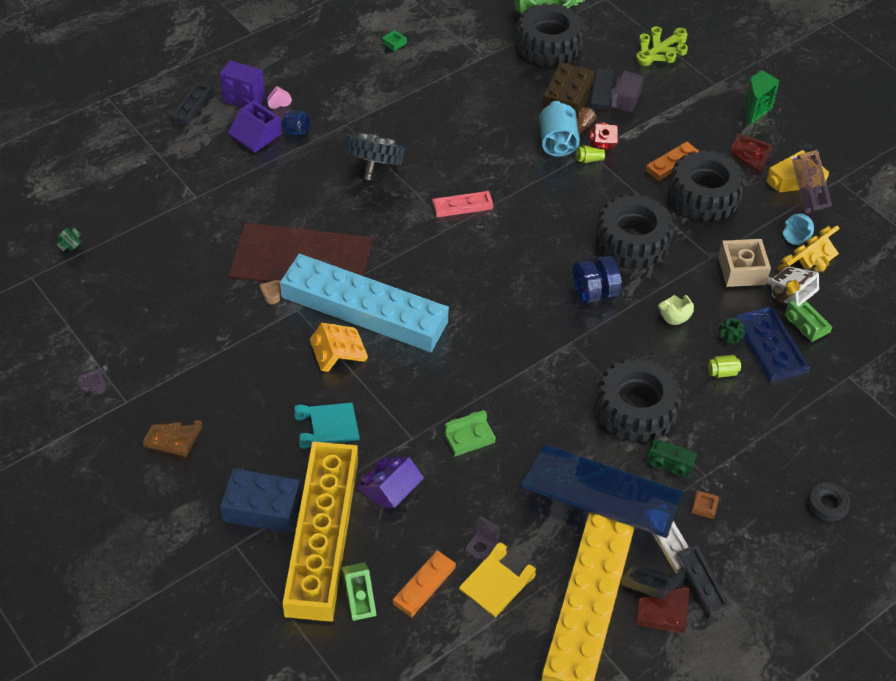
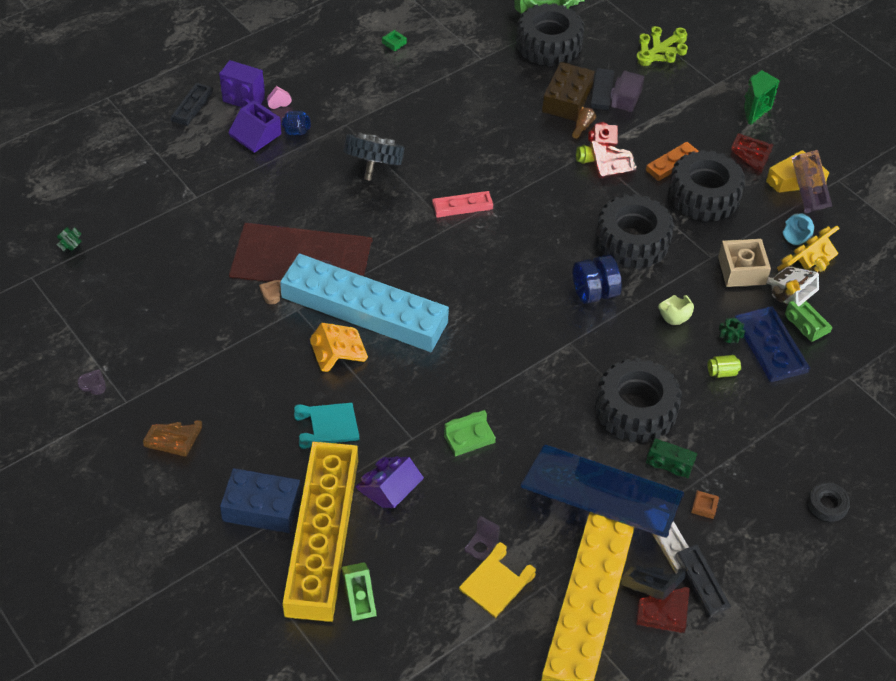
(424, 583): orange plate -> none
(559, 129): medium azure cylinder -> none
(612, 161): none -> clear red wing

